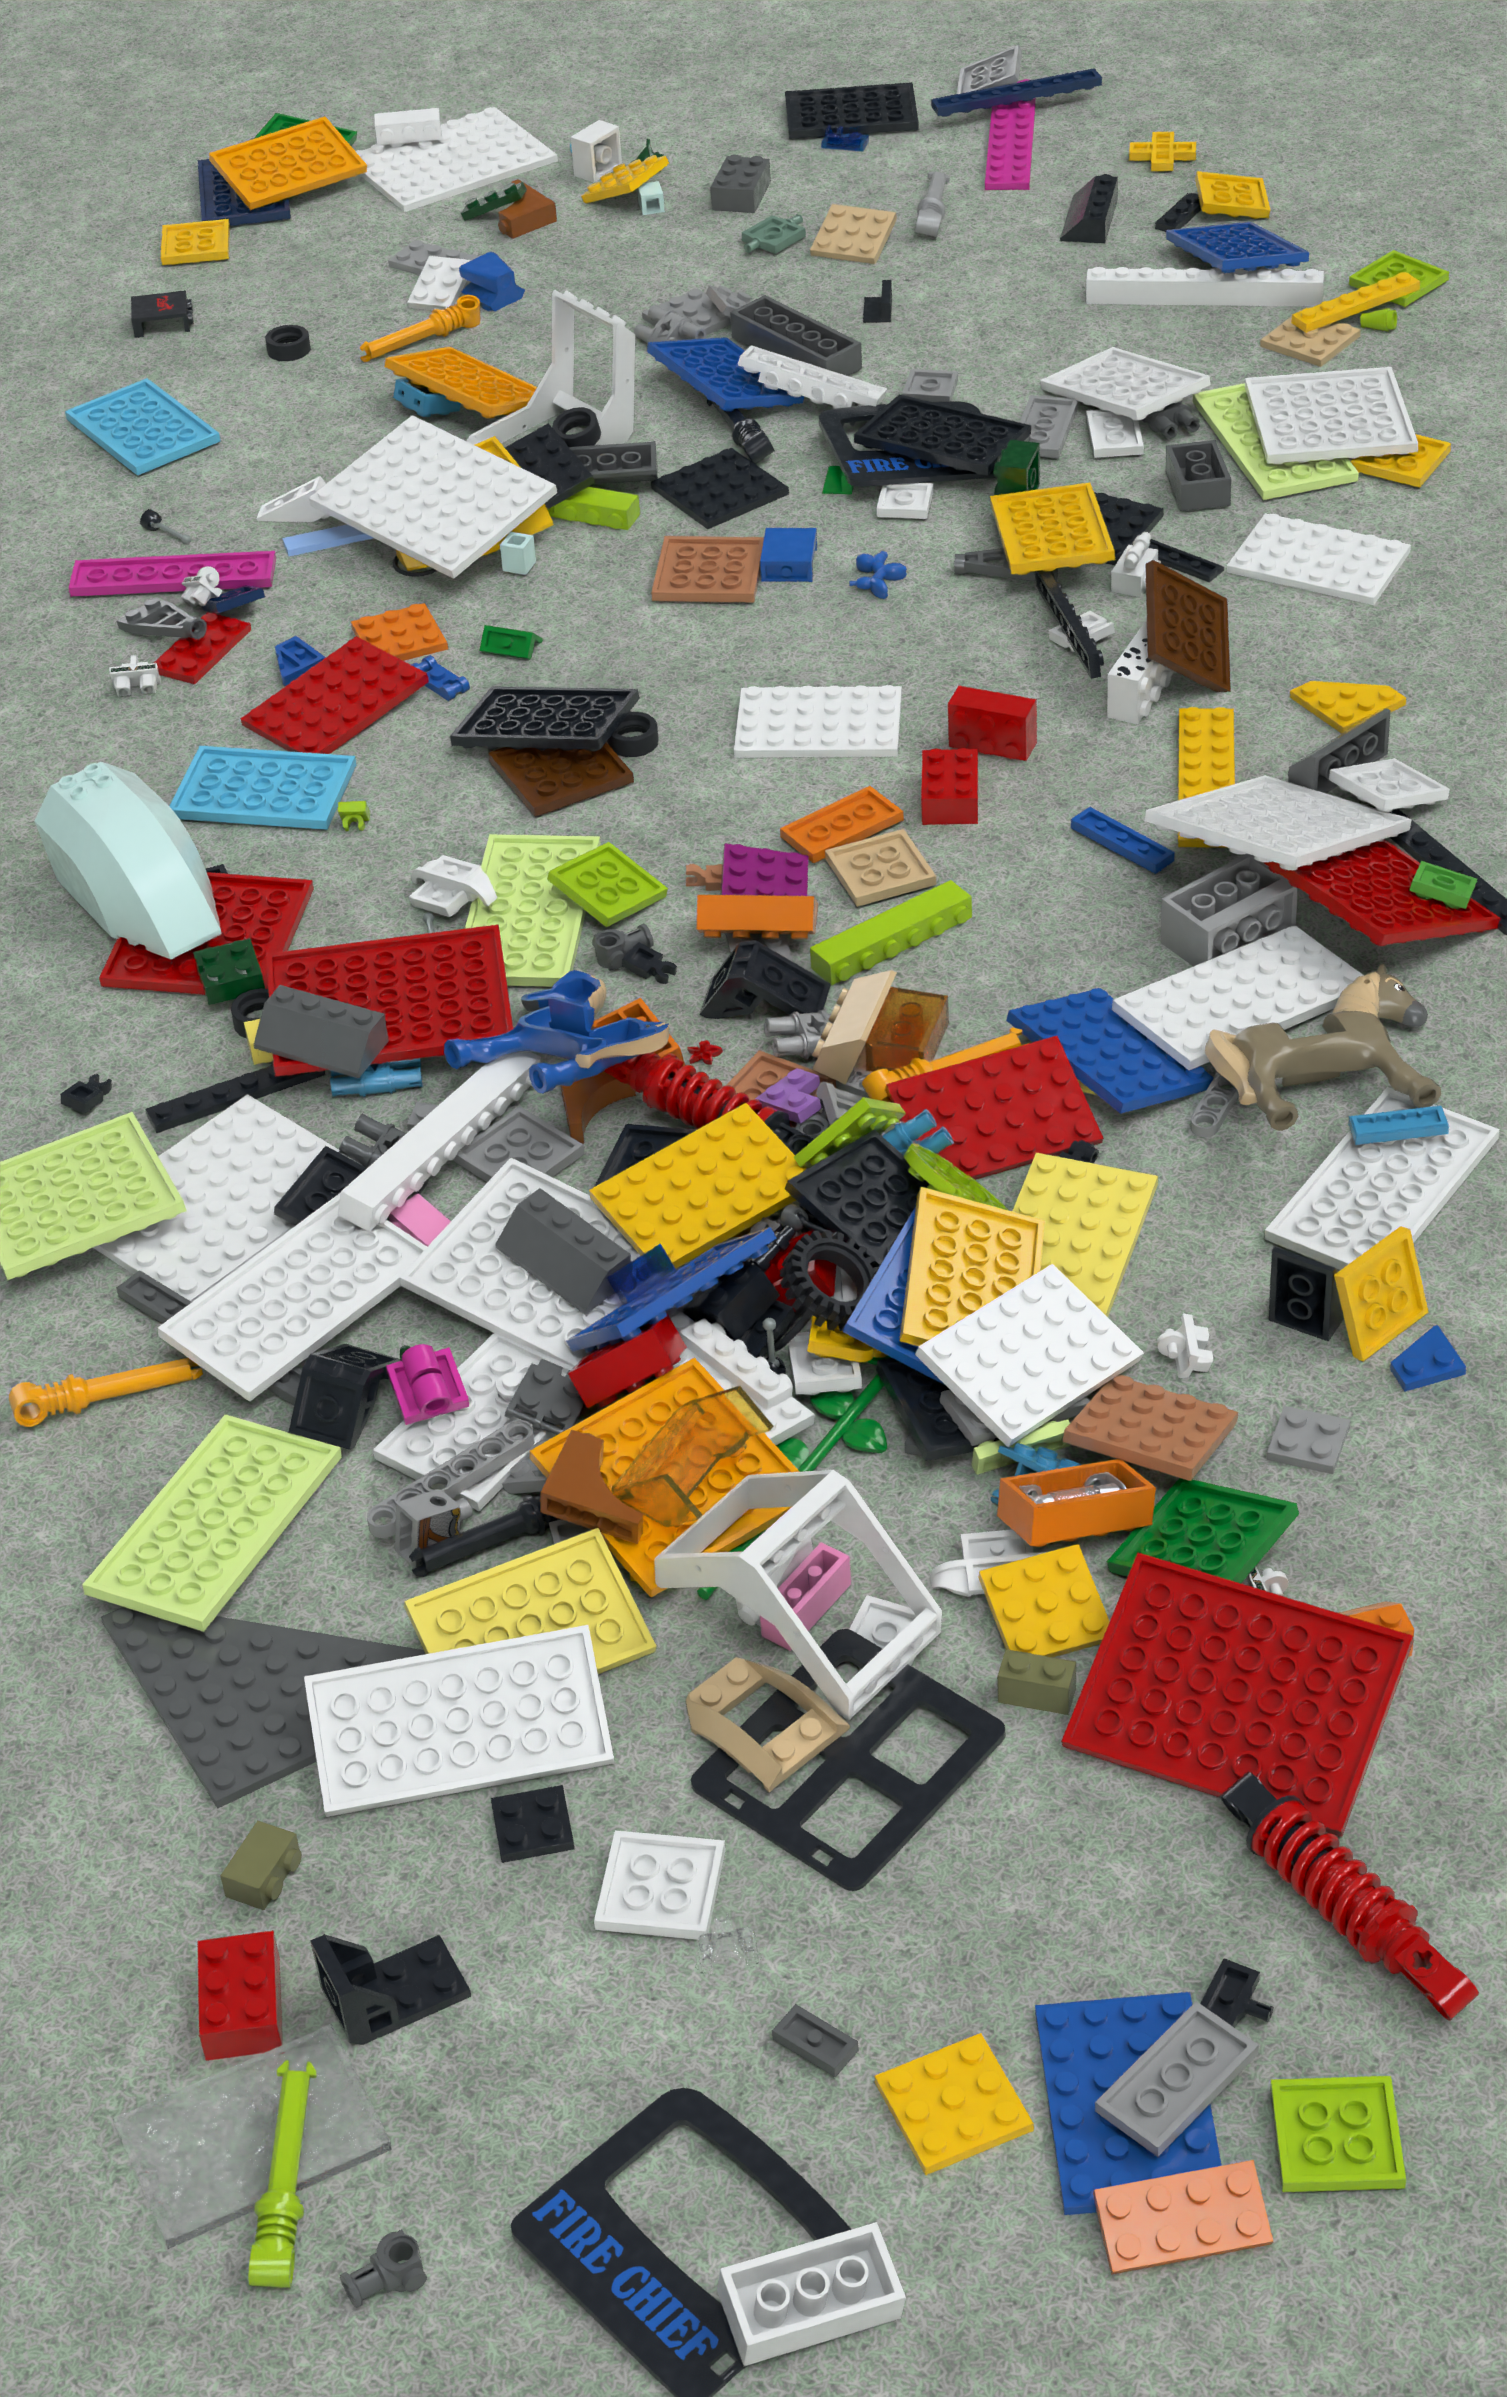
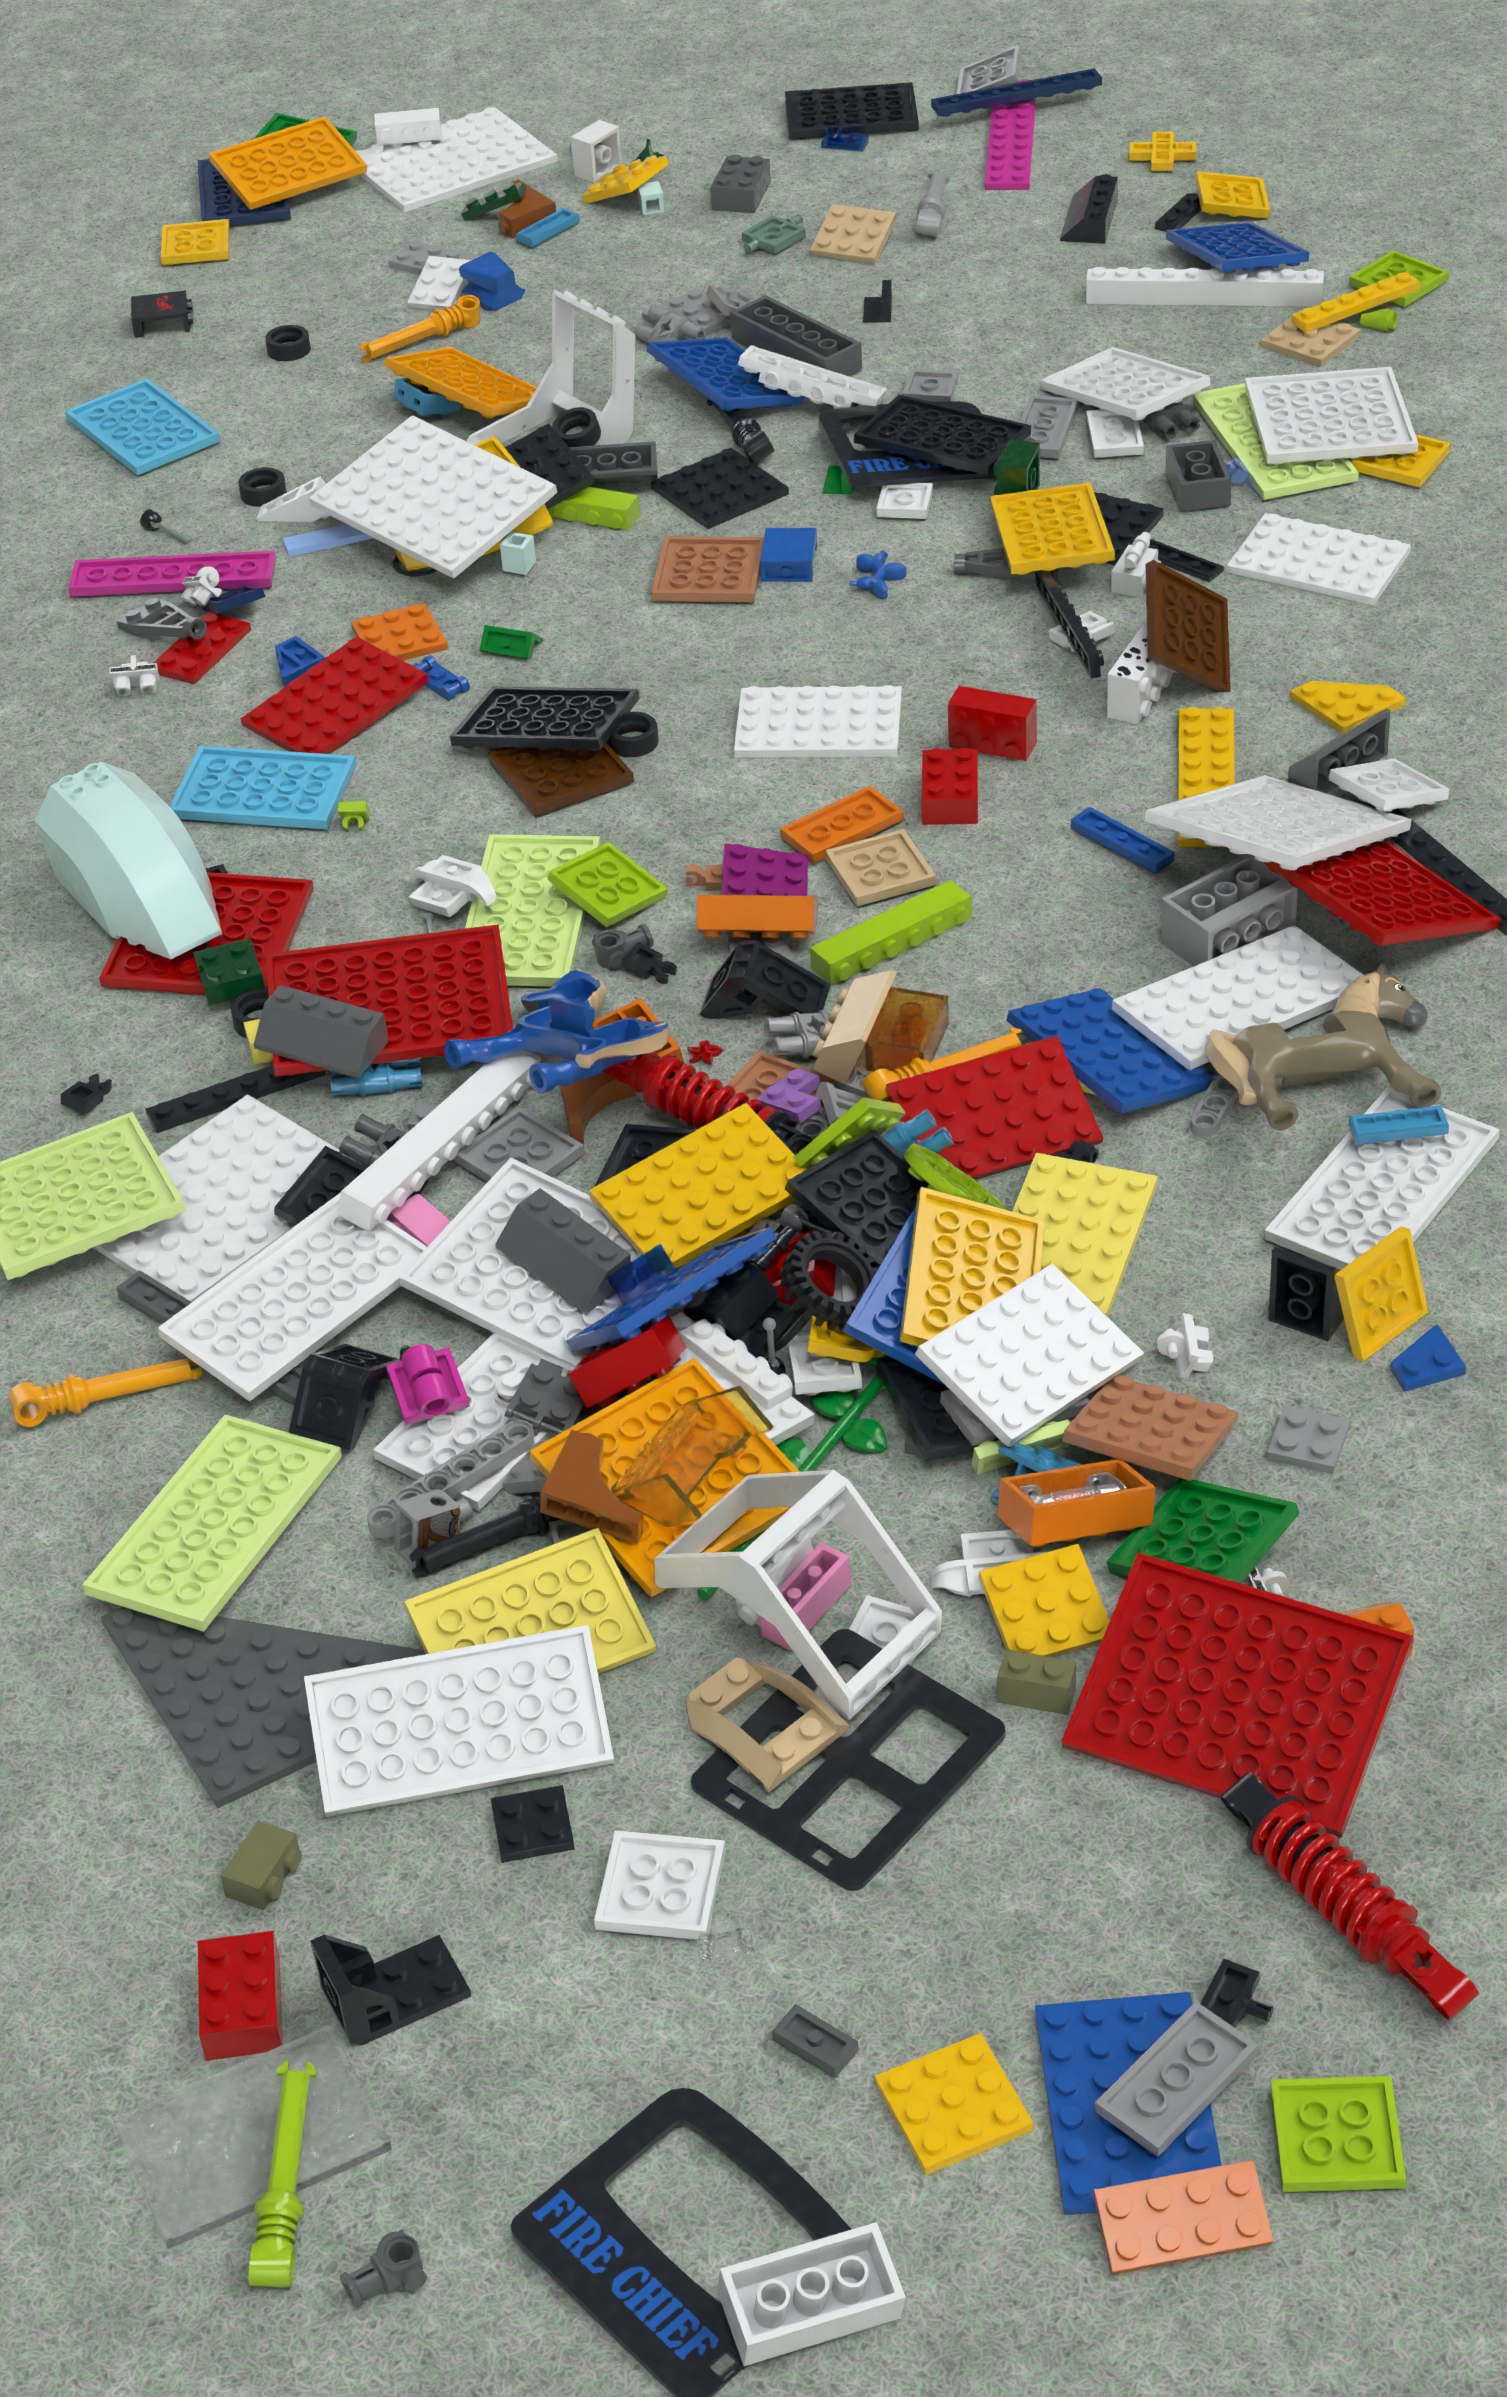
(259, 477): none -> black tyre
(547, 227): none -> dark azure plate
(1238, 474): none -> medium blue plant
(1443, 885): bright green plate -> none

